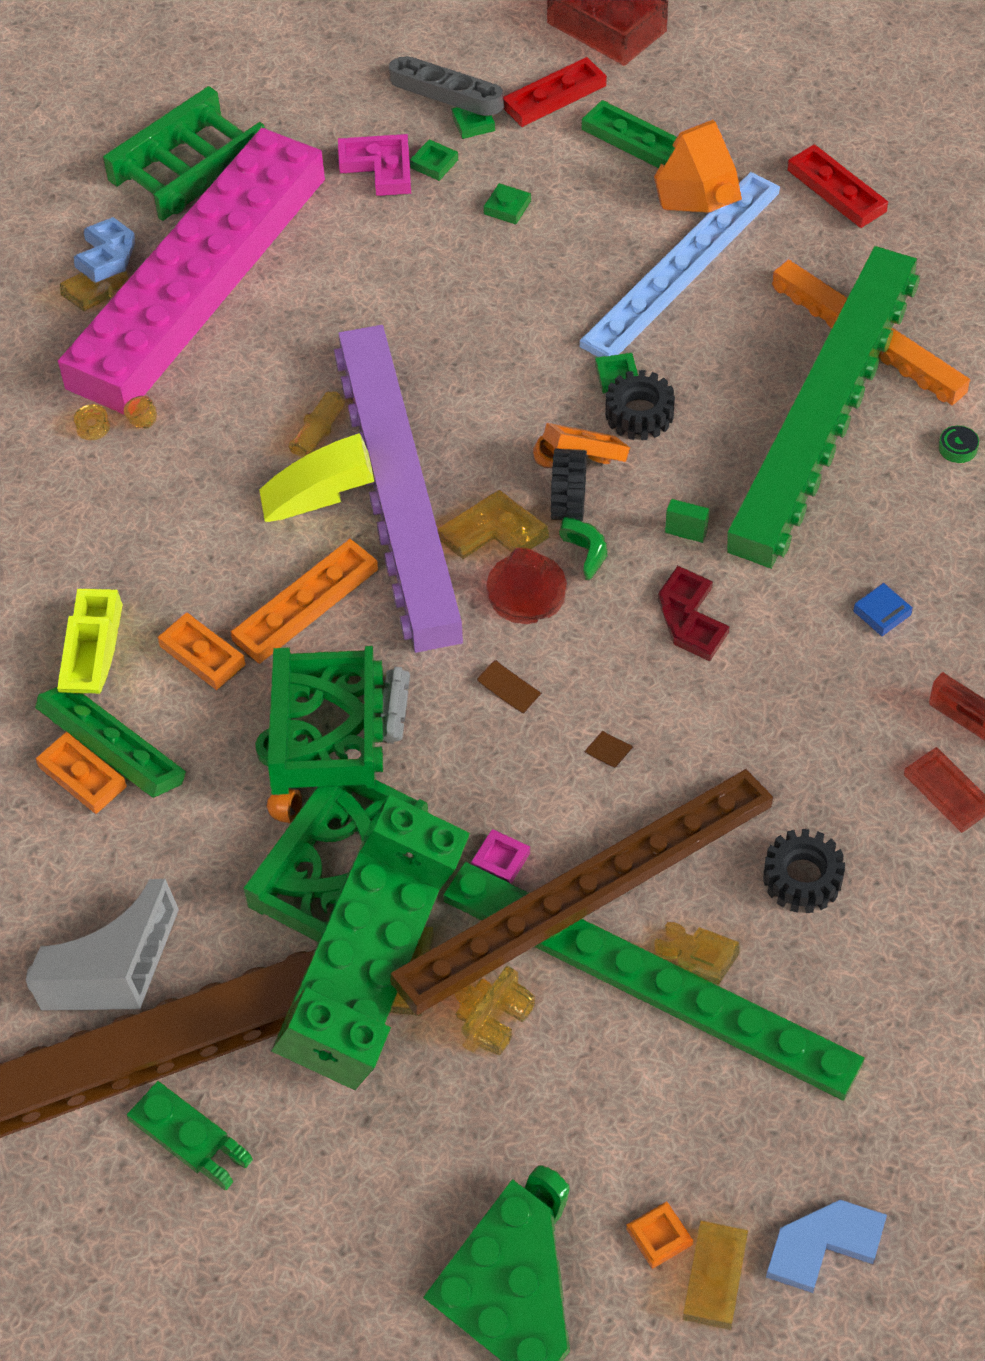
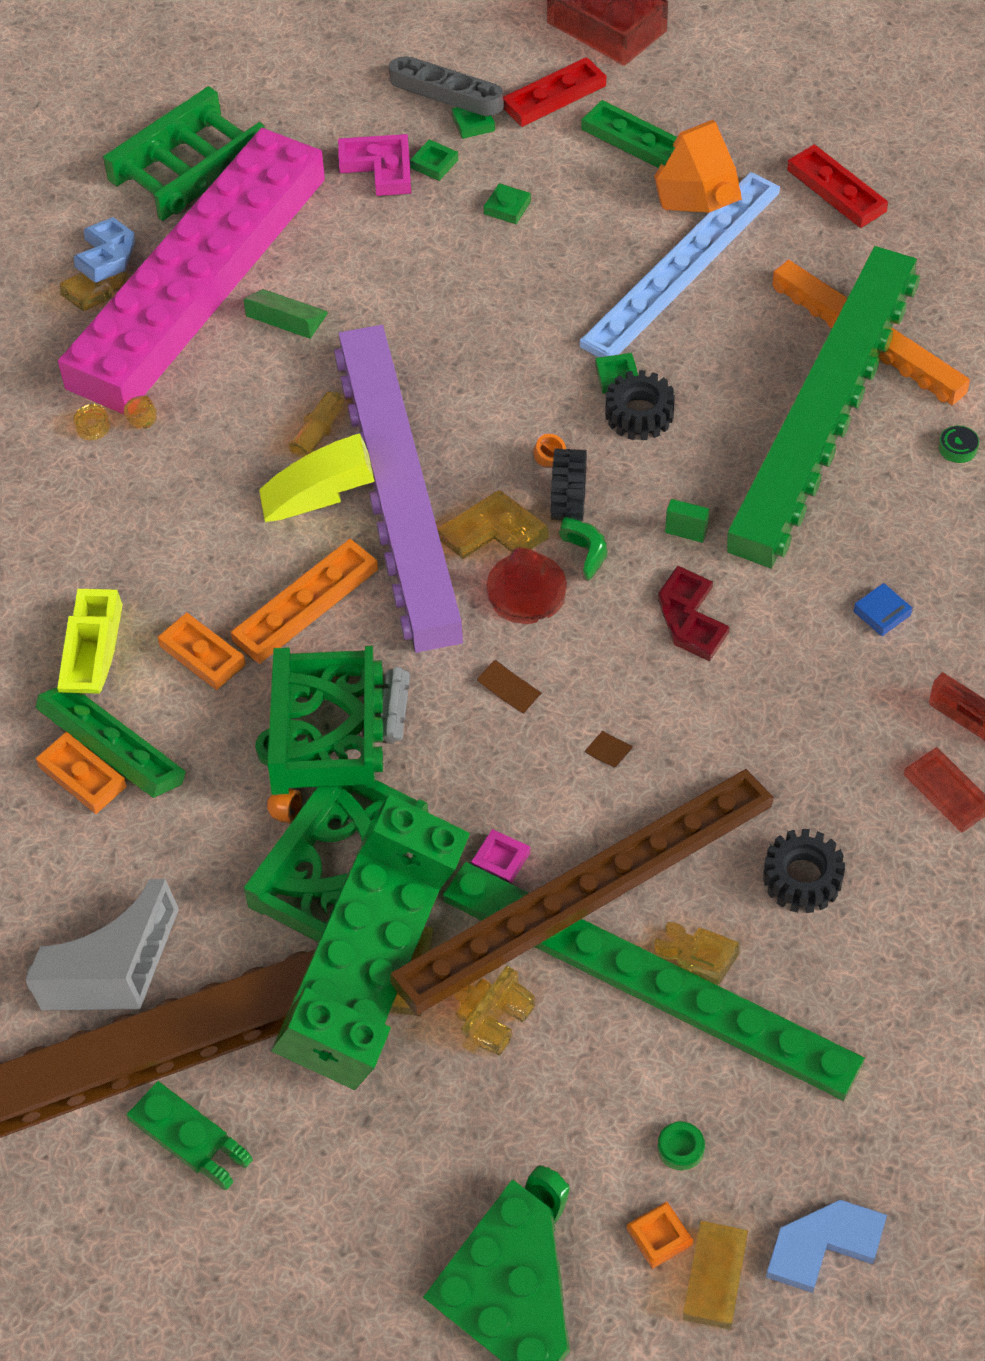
(284, 312): none -> green slope
(599, 446): orange plate -> none
(681, 1145): none -> green tile

